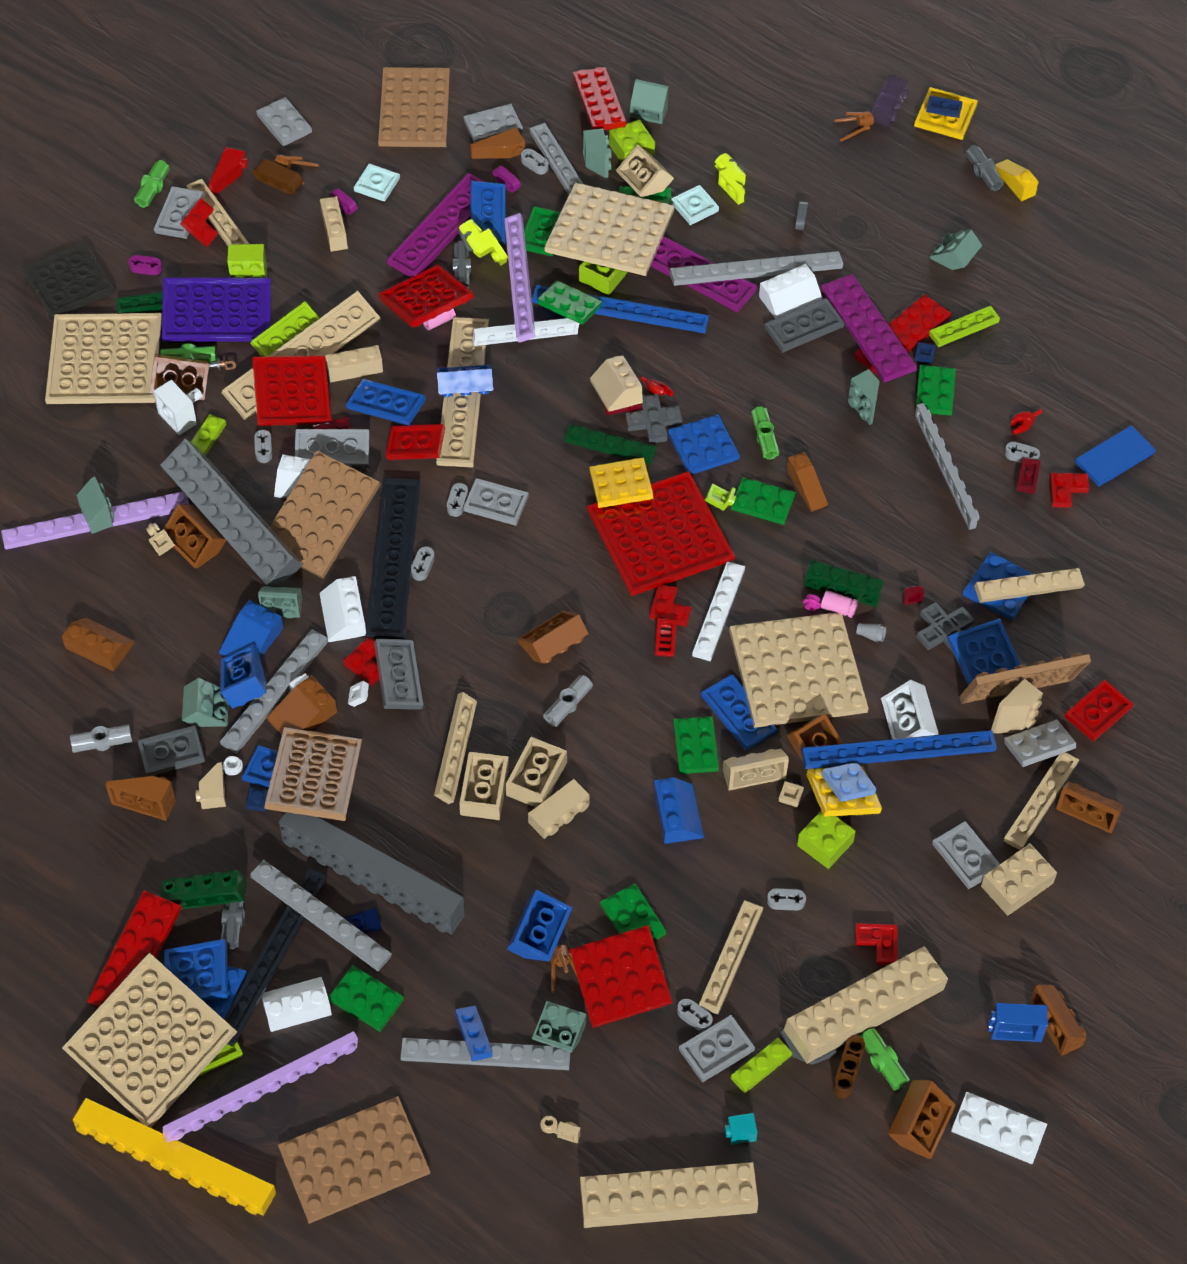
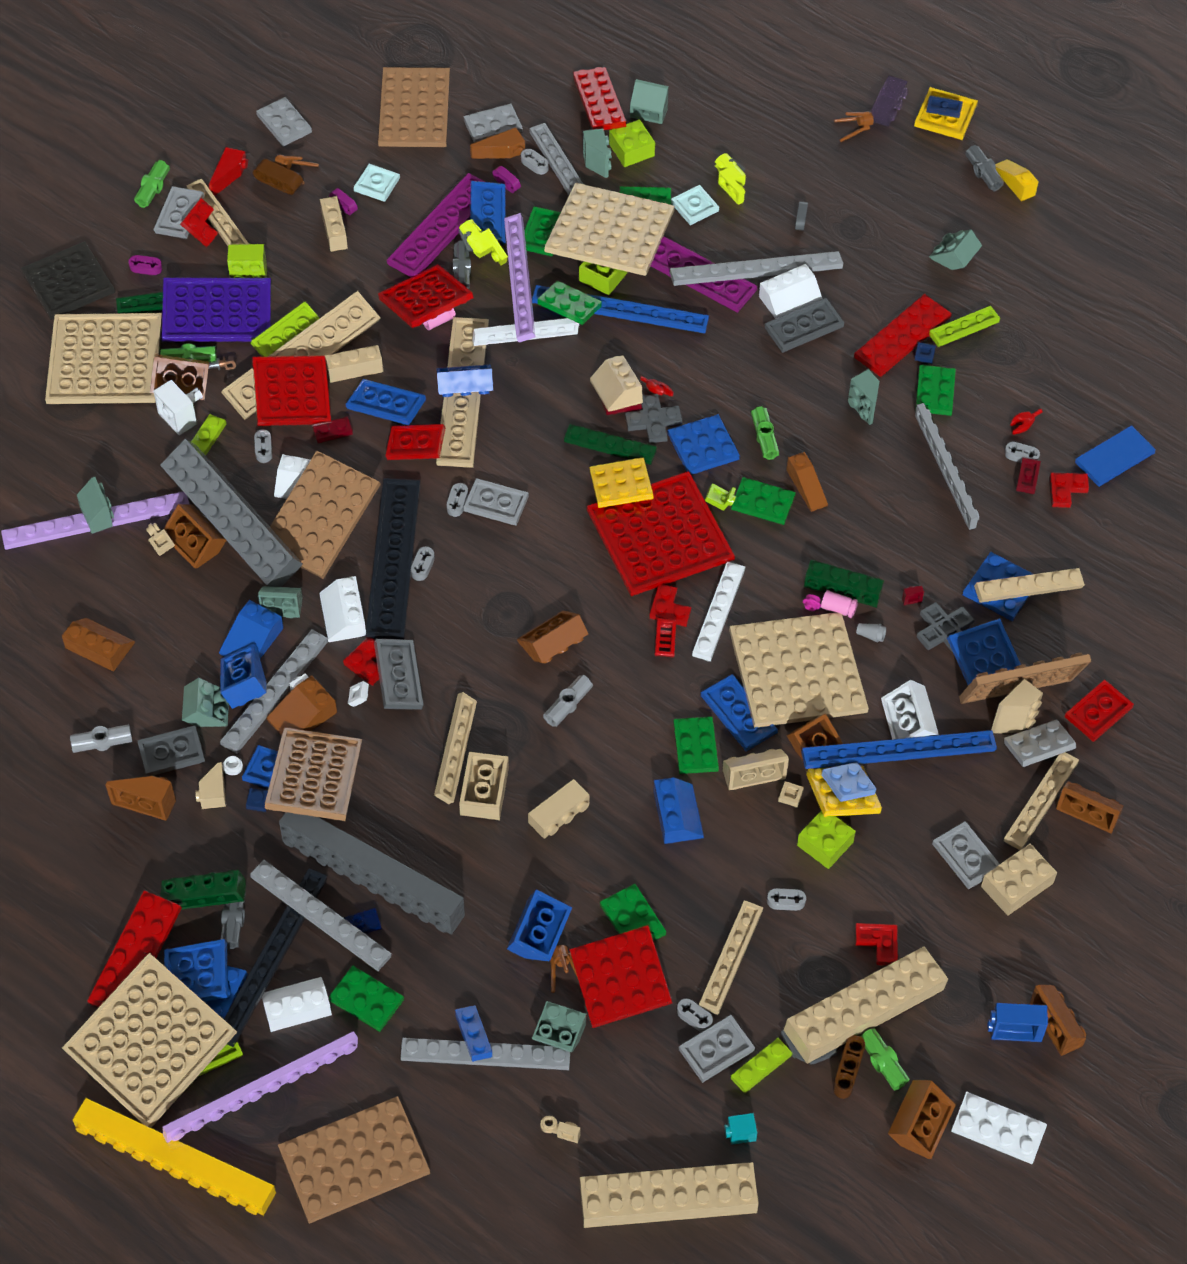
(343, 445): light grey plate -> none
(536, 772): tan brick -> none
(644, 172): tan slope -> none
(868, 328): magenta plate -> none

